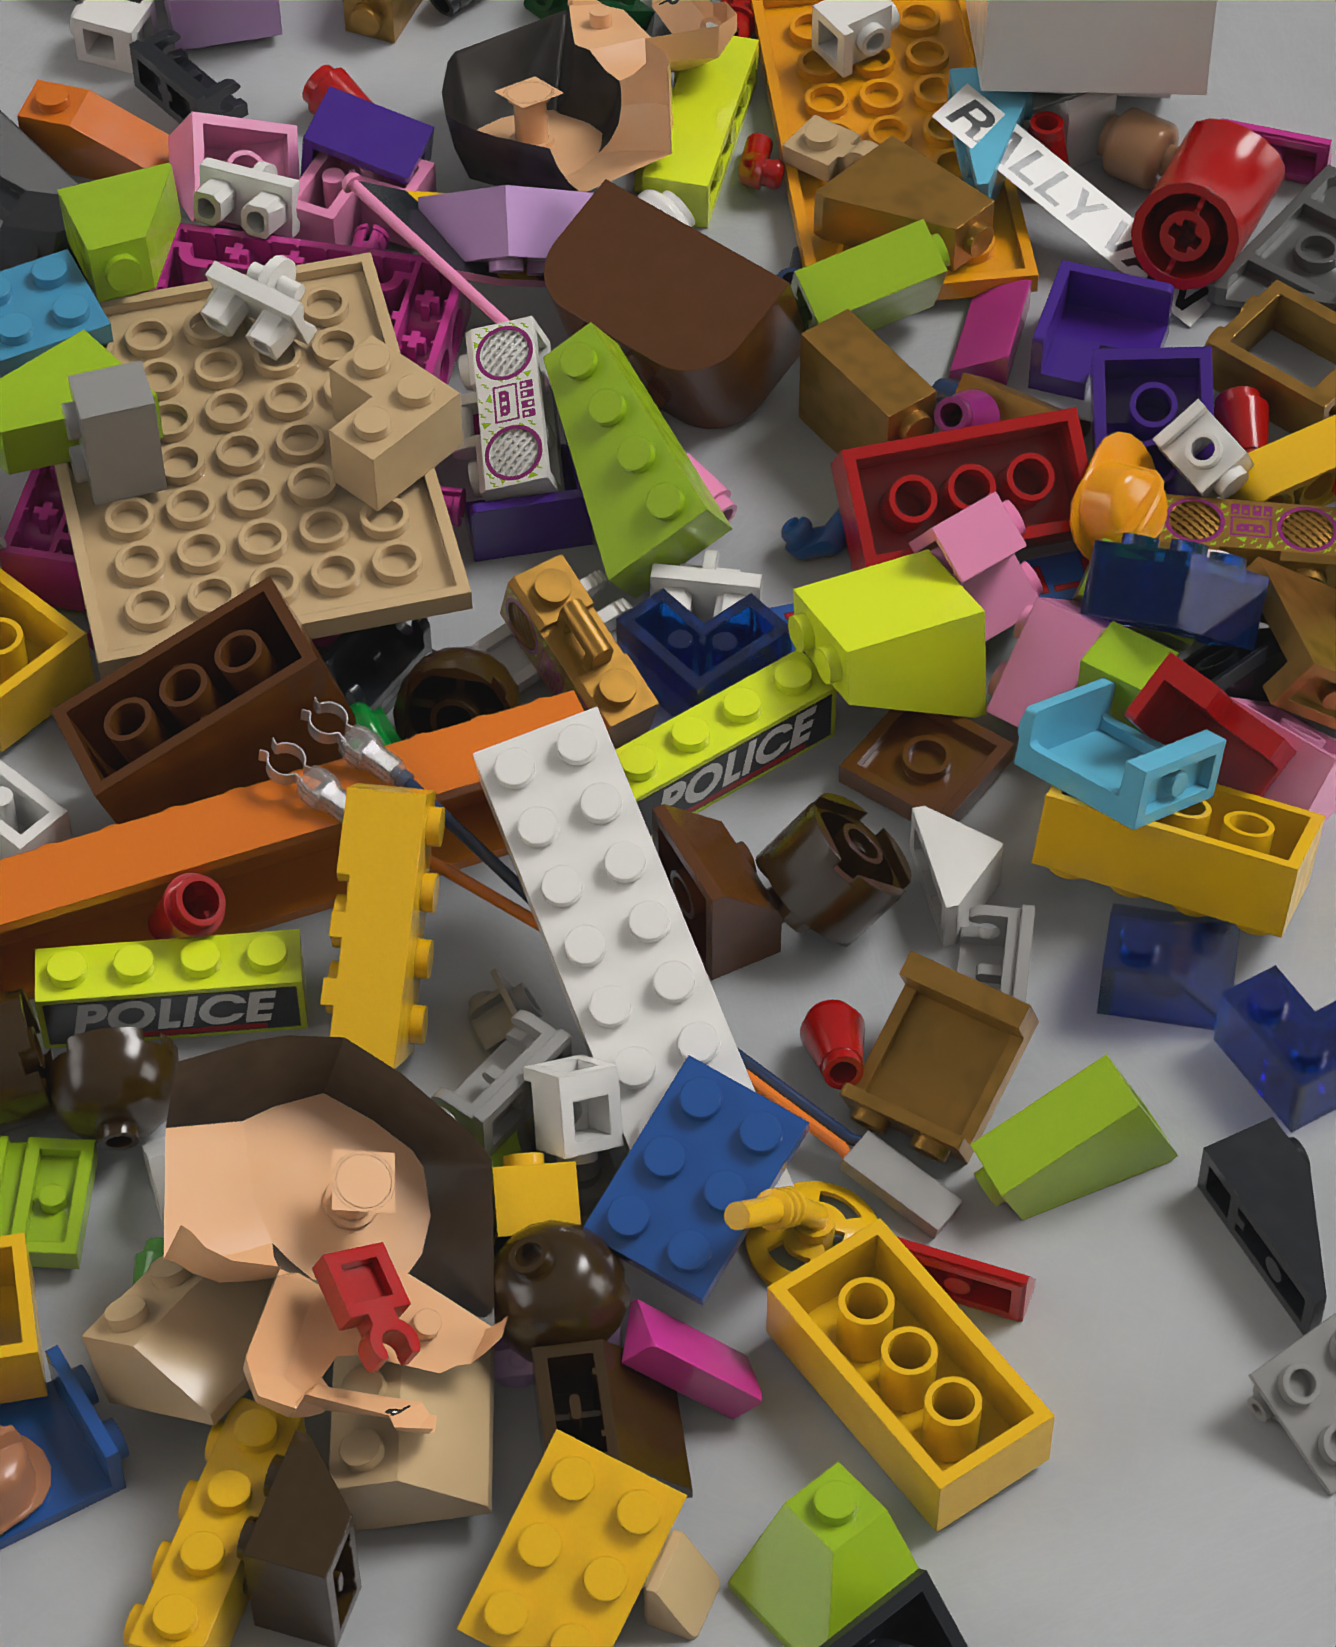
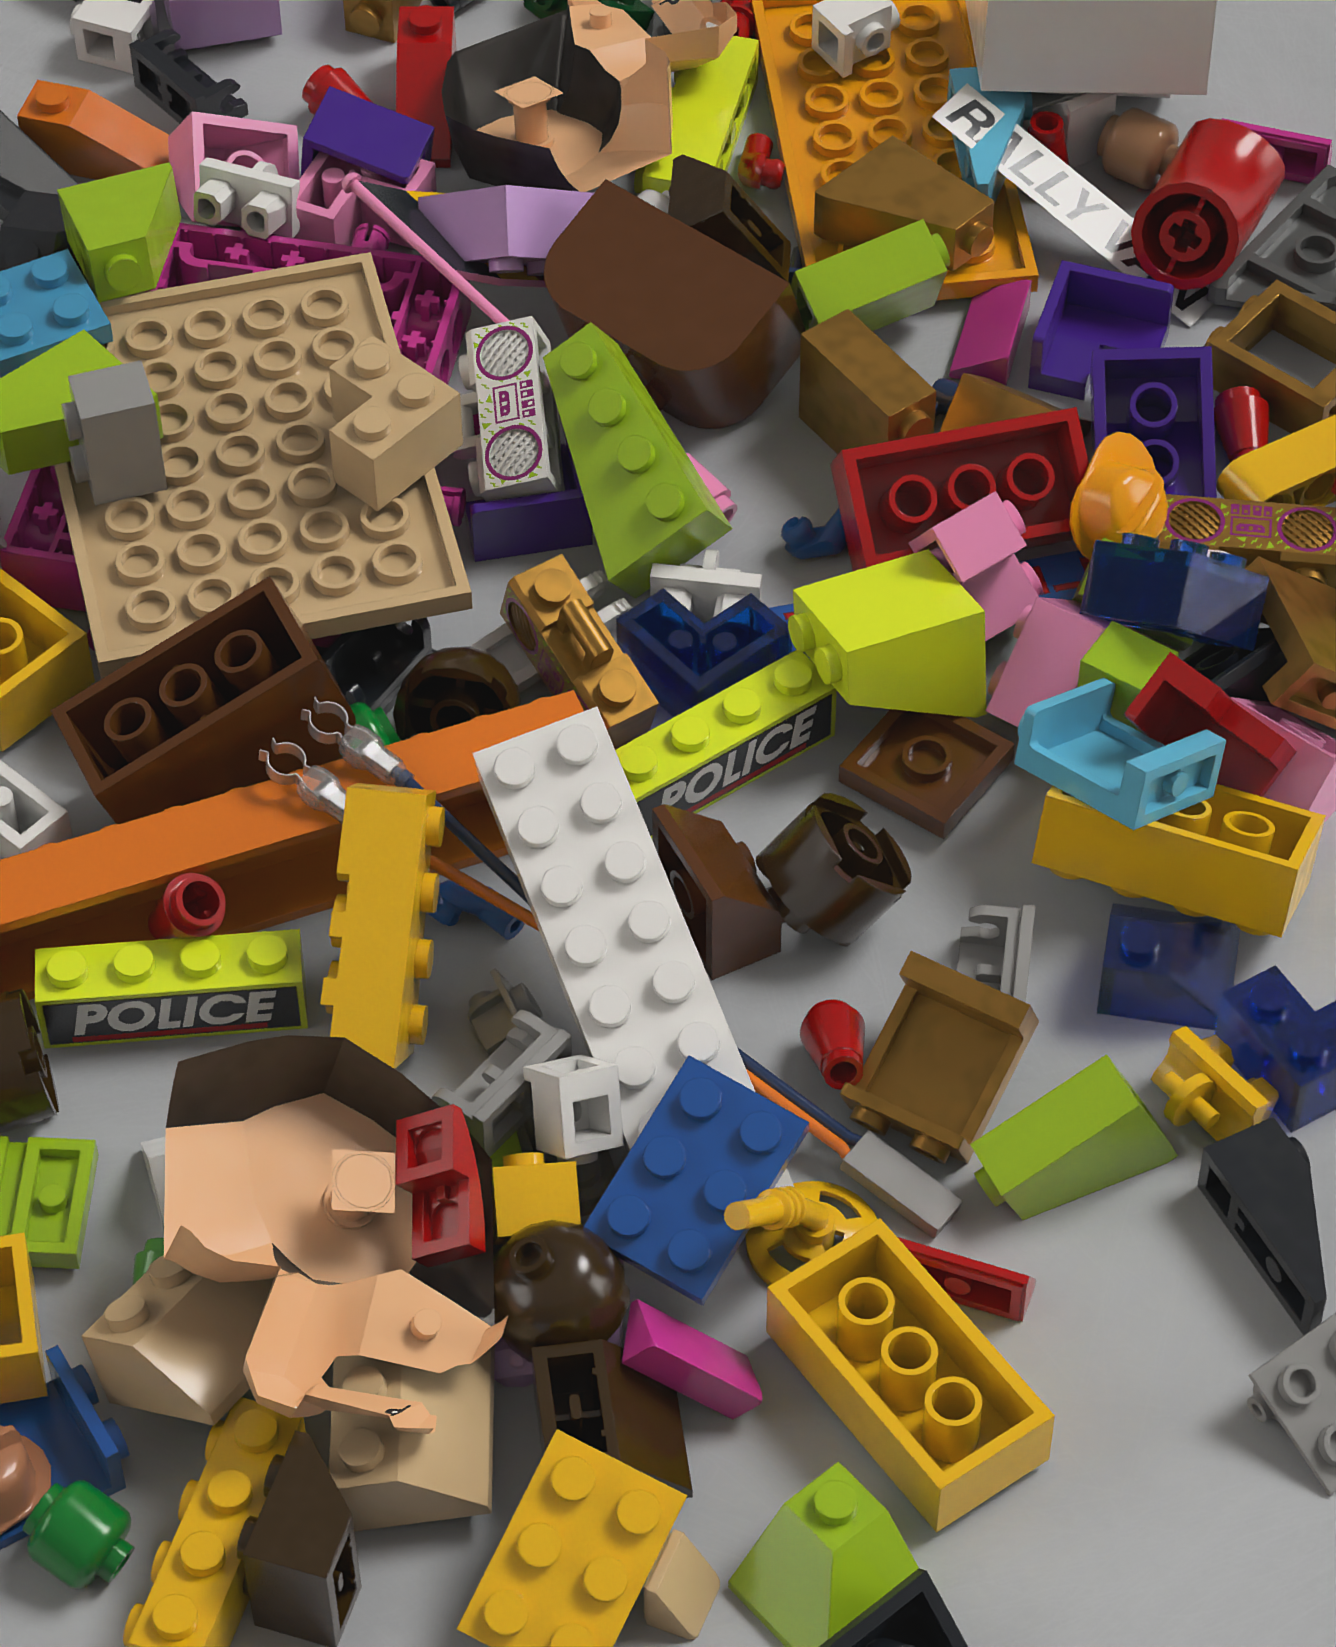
(79, 1534): none -> green head
(111, 1085): dark brown cylinder -> none
(265, 295): white hips -> none
(368, 1295): red plate -> none
(423, 48): none -> red slope
(442, 1174): none -> red slope
(456, 899): none -> blue arm
(724, 212): none -> dark brown slope
(824, 148): tan plate -> none
(955, 868): white slope -> none
(974, 404): magenta cone -> none
(1187, 436): white brick -> none
(1207, 1088): none -> yellow hips

